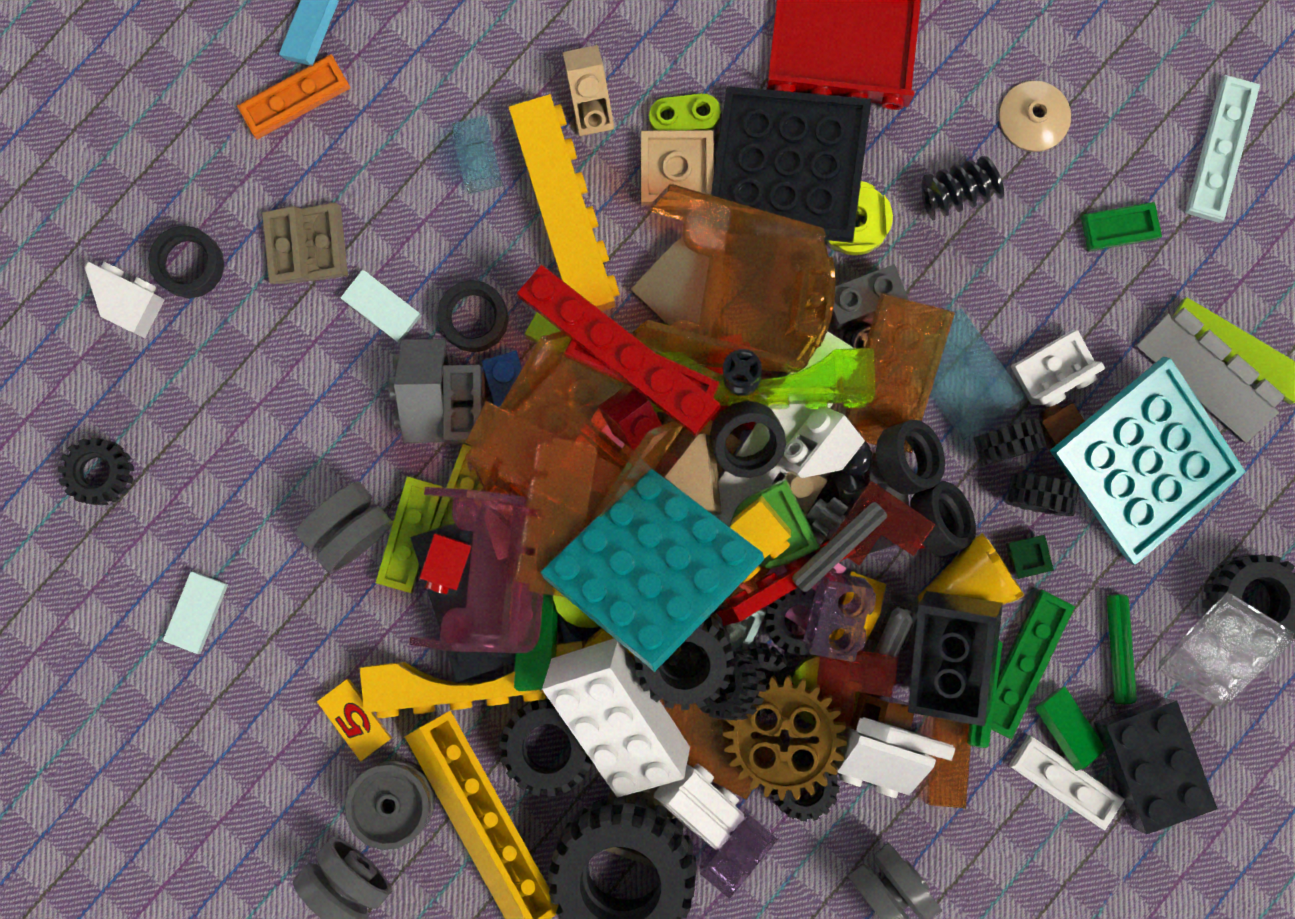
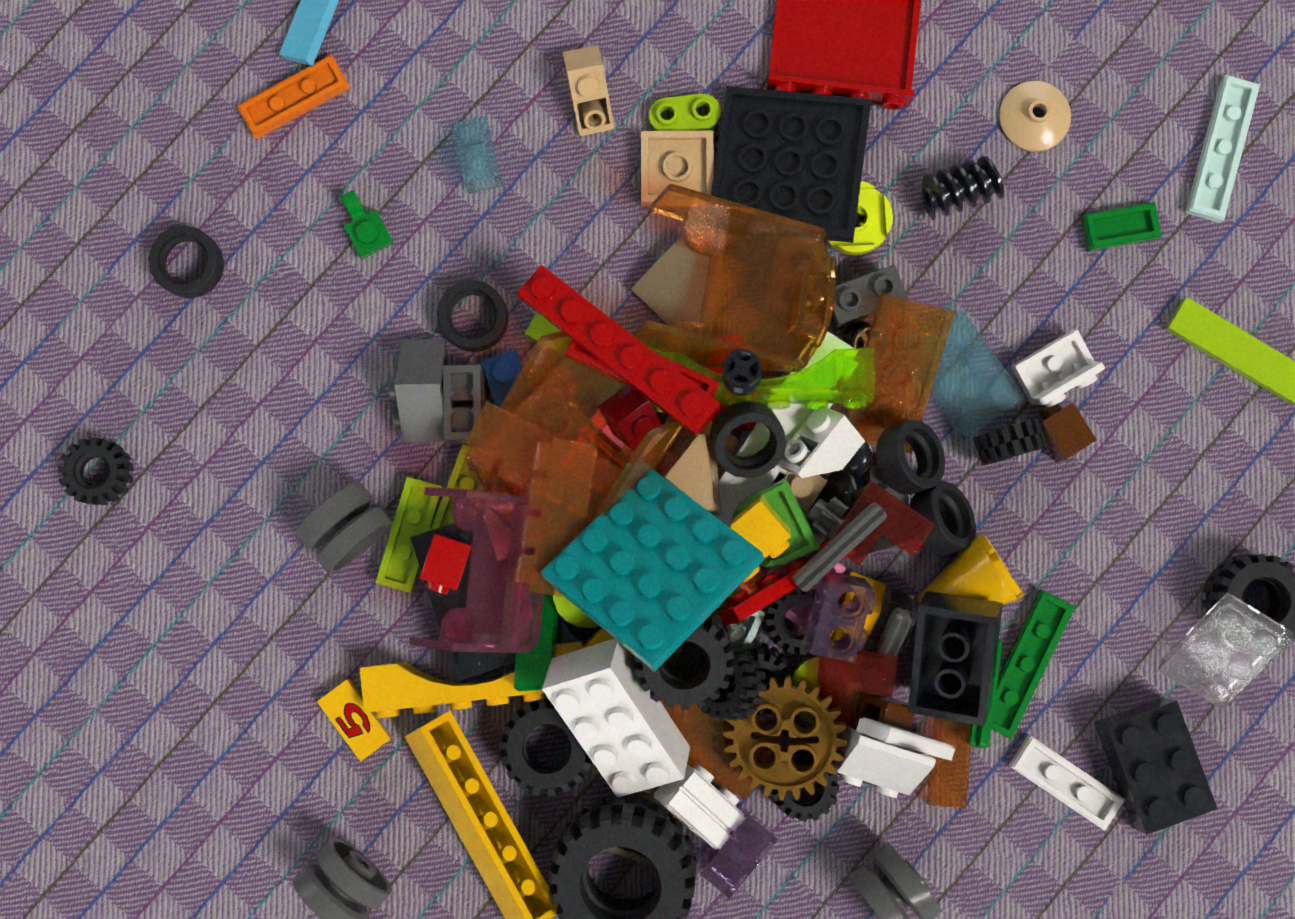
(121, 301): white slope -> none
(195, 612): light aqua tile -> none
(305, 244): dark tan slope -> none
(367, 229): none -> green plate
(374, 820): dark grey wheel -> none
(381, 306): light aqua tile -> none
(561, 200): yellow brick -> none
(1029, 557): dark green plate -> none
(1042, 494): black tyre -> none
(1070, 728): green tile -> none
(1121, 649): green axle -> none
(1148, 460): plate -> none
(1217, 385): light grey windscreen -> none

